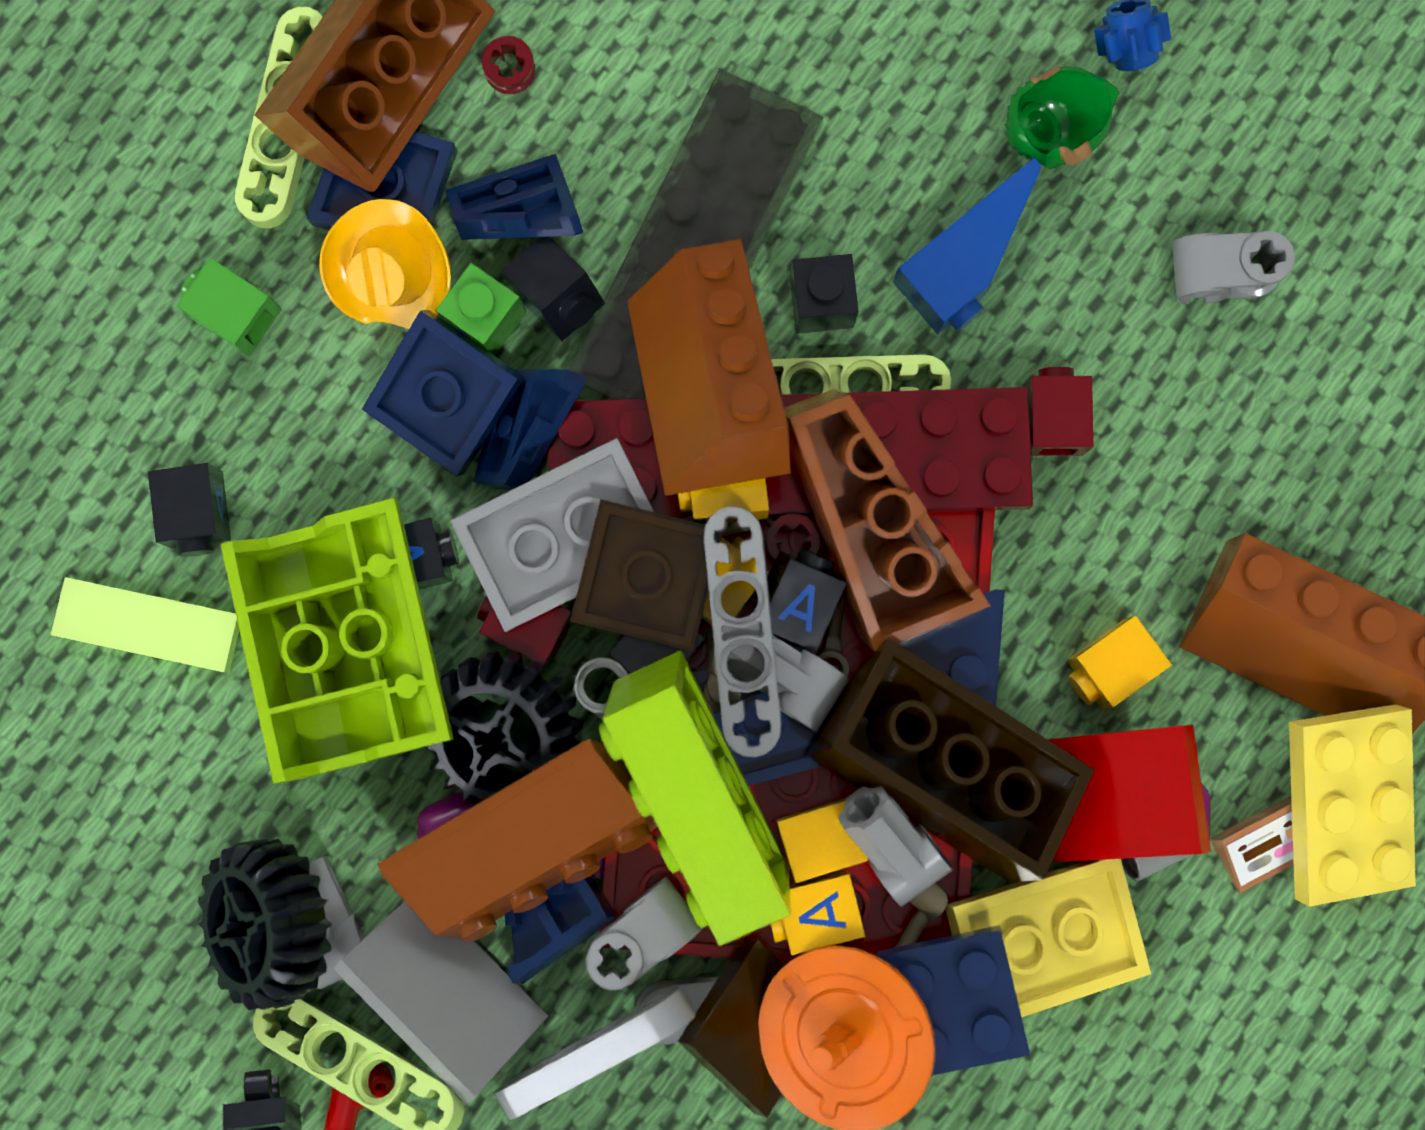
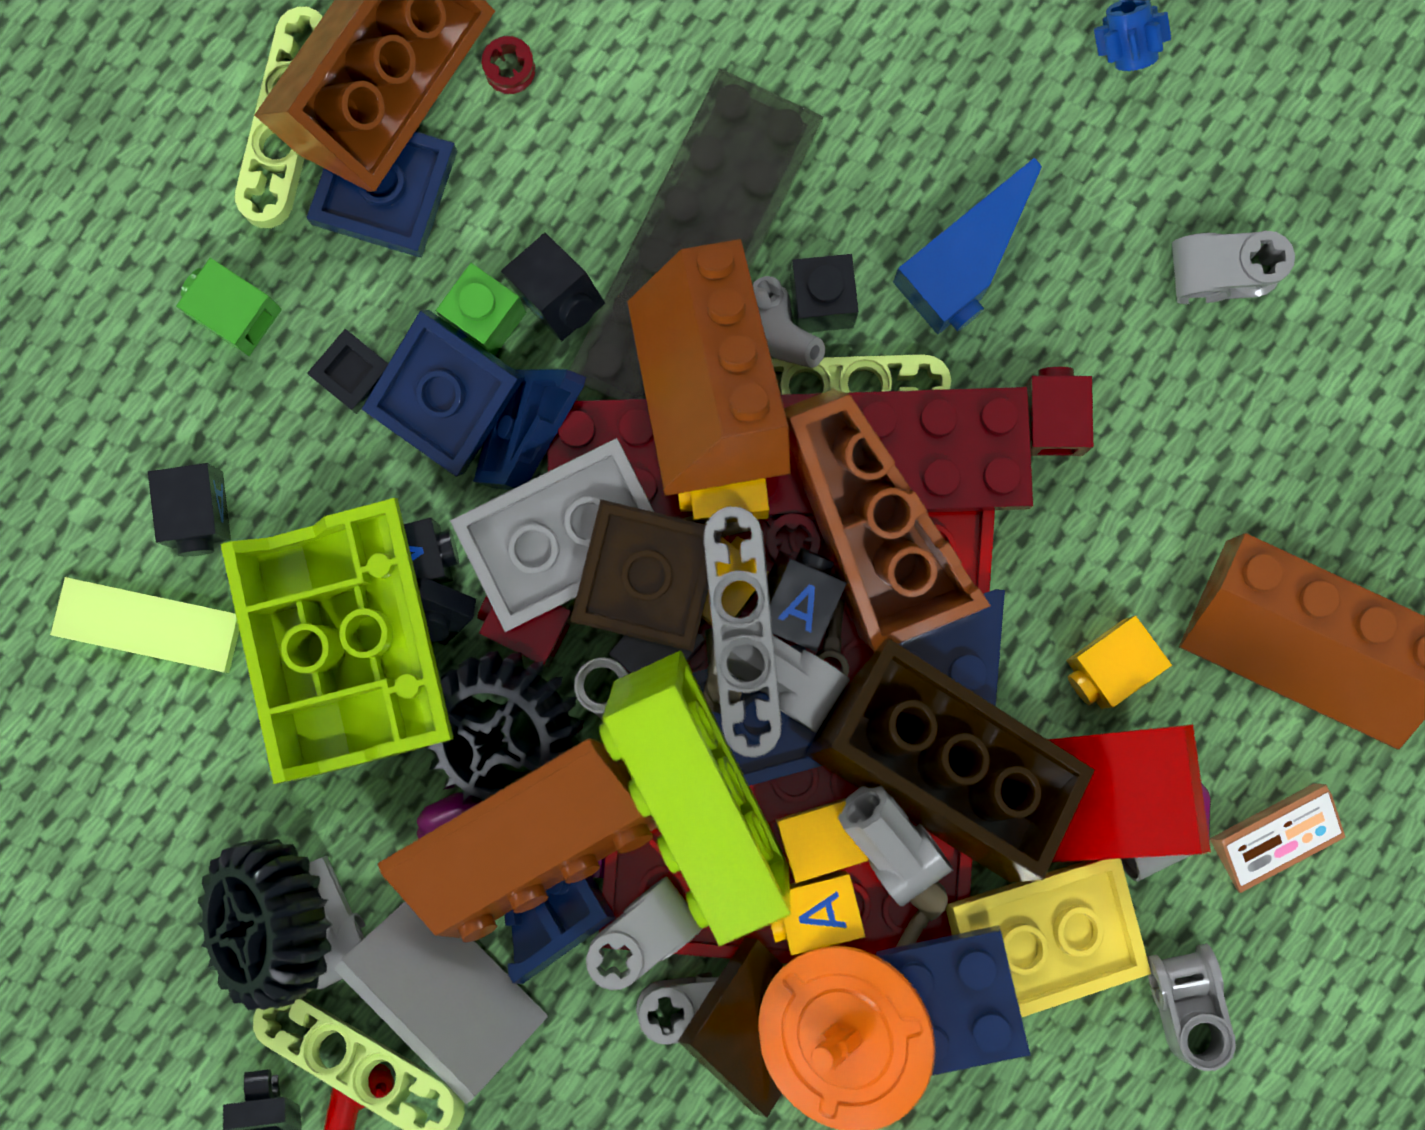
(348, 370): none -> black plate
(384, 263): yellow hat -> none
(445, 610): none -> black plate
(516, 203): dark blue wing -> none
(595, 1053): beam -> none
(783, 337): none -> light grey arm
(1060, 116): green hair -> none
(1191, 1002): none -> light grey piece
(1352, 804): light yellow plate -> none

